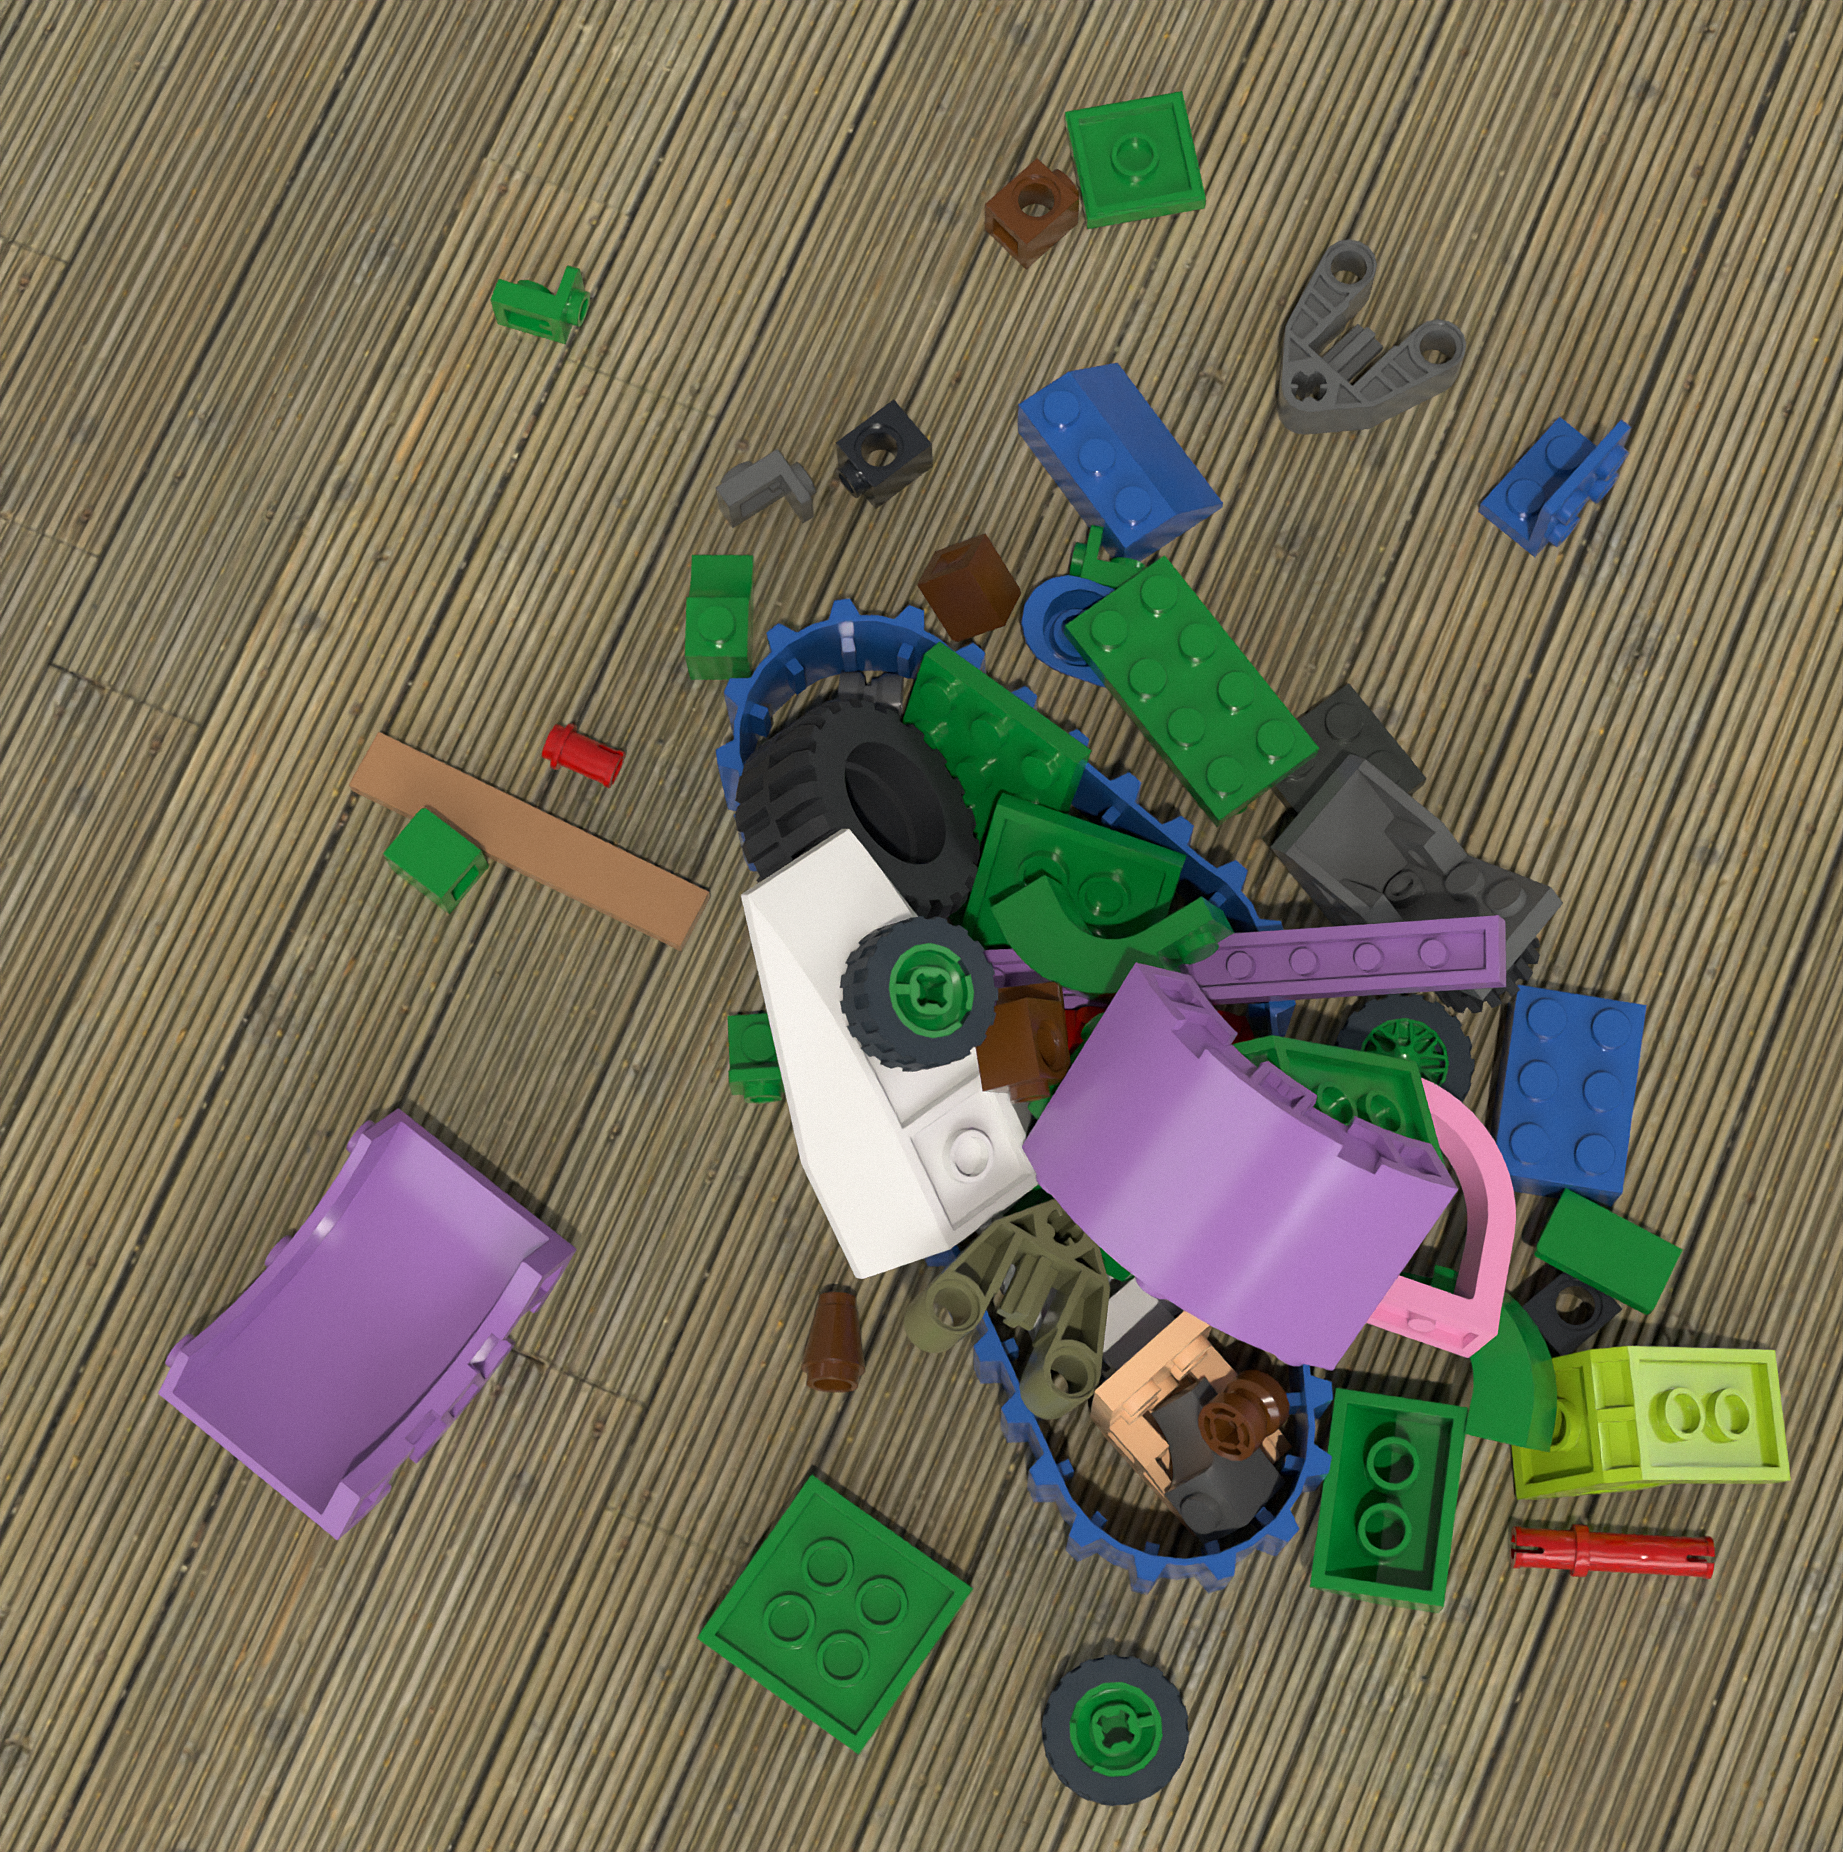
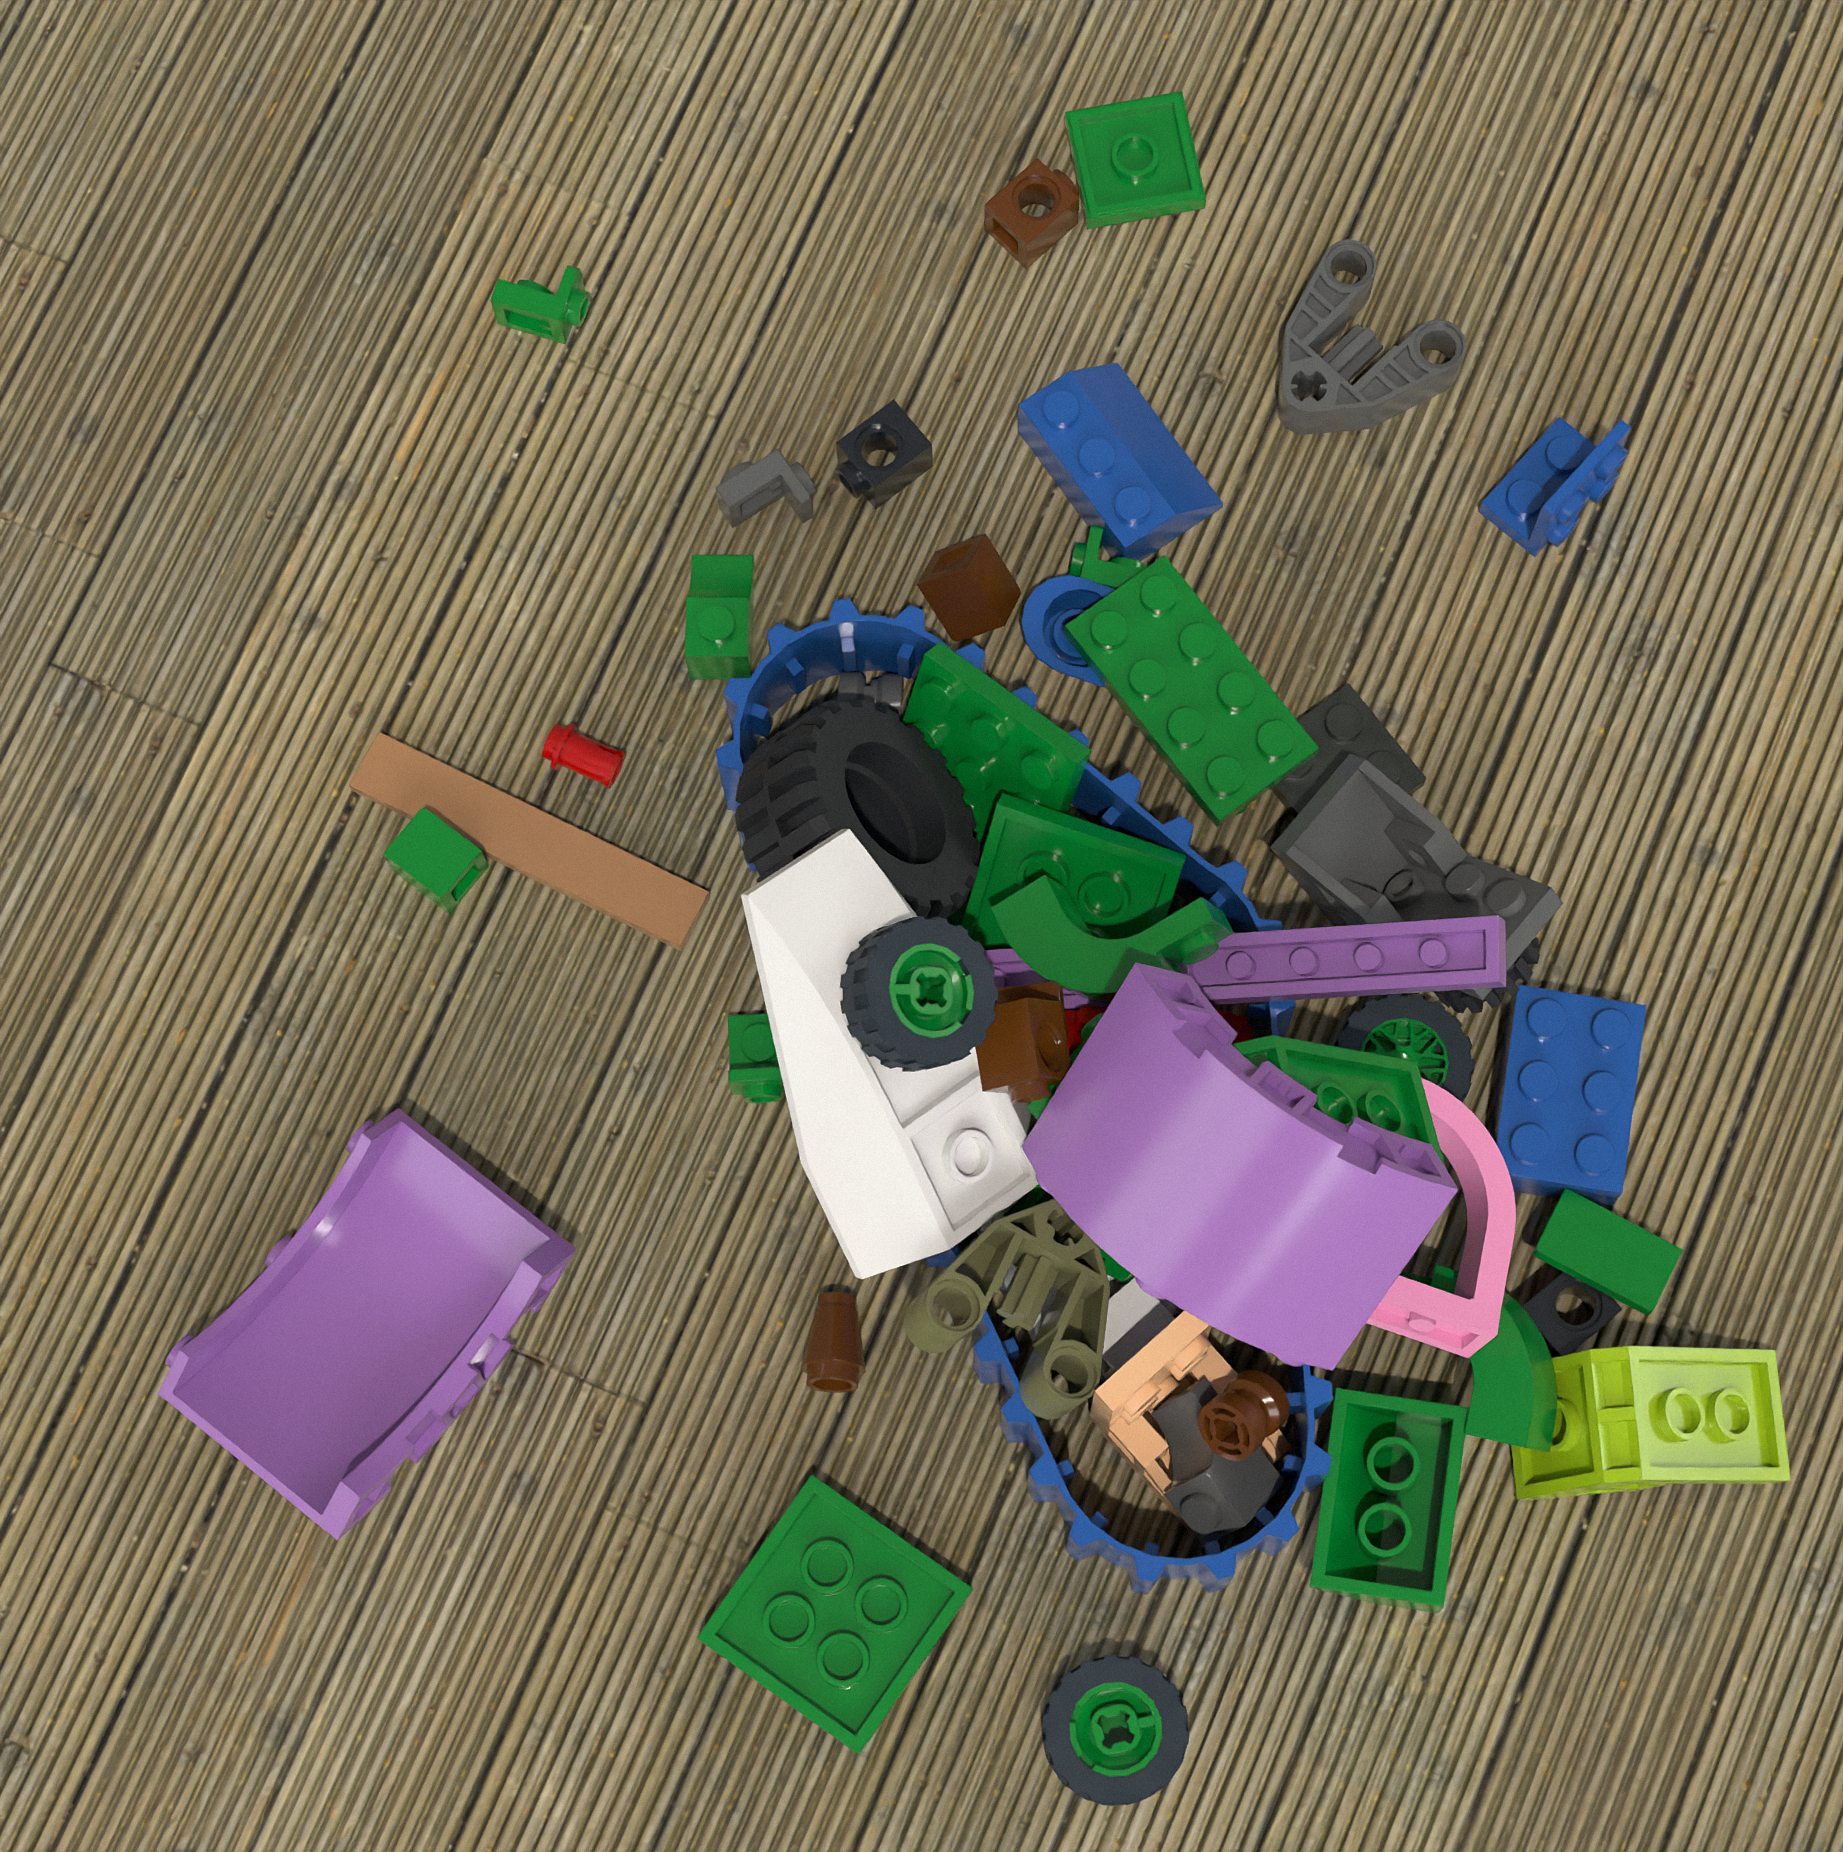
(1611, 1552): red pin -> none

